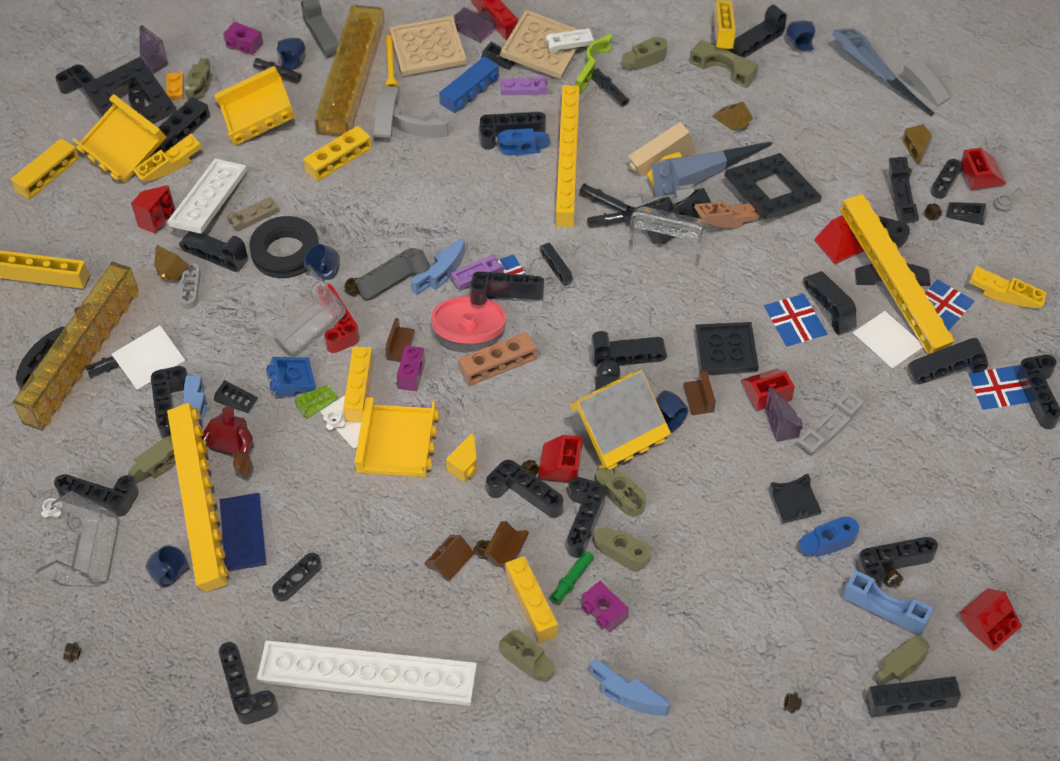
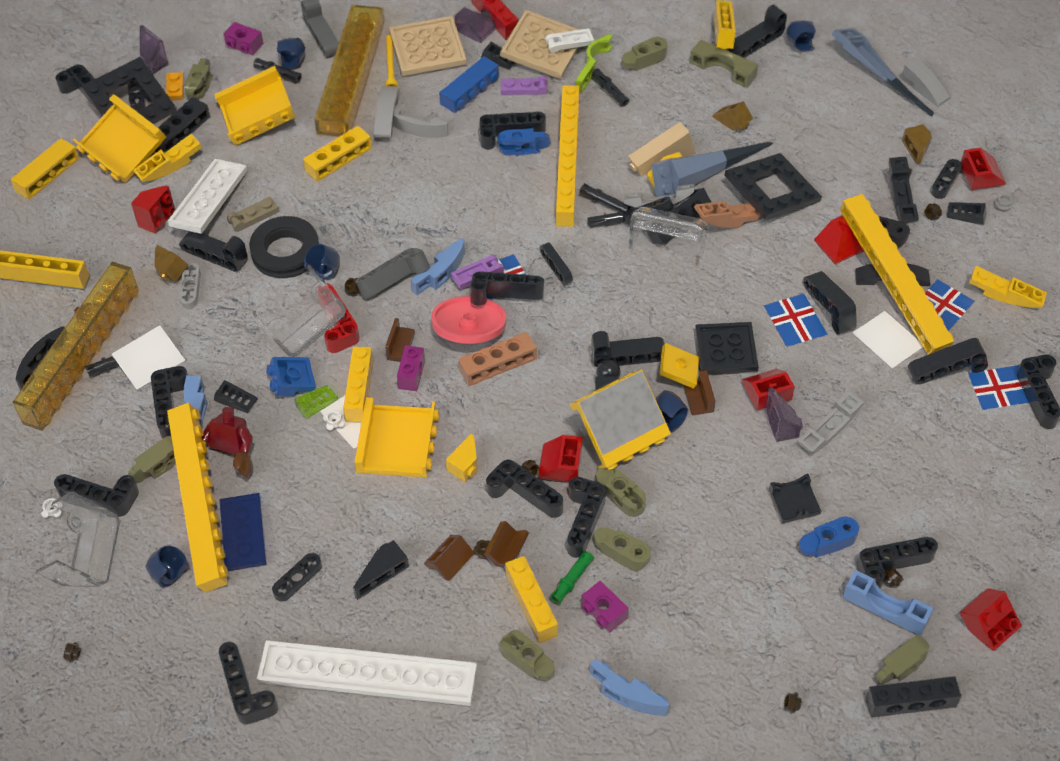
(384, 565): none -> black slope
(679, 365): none -> yellow plate

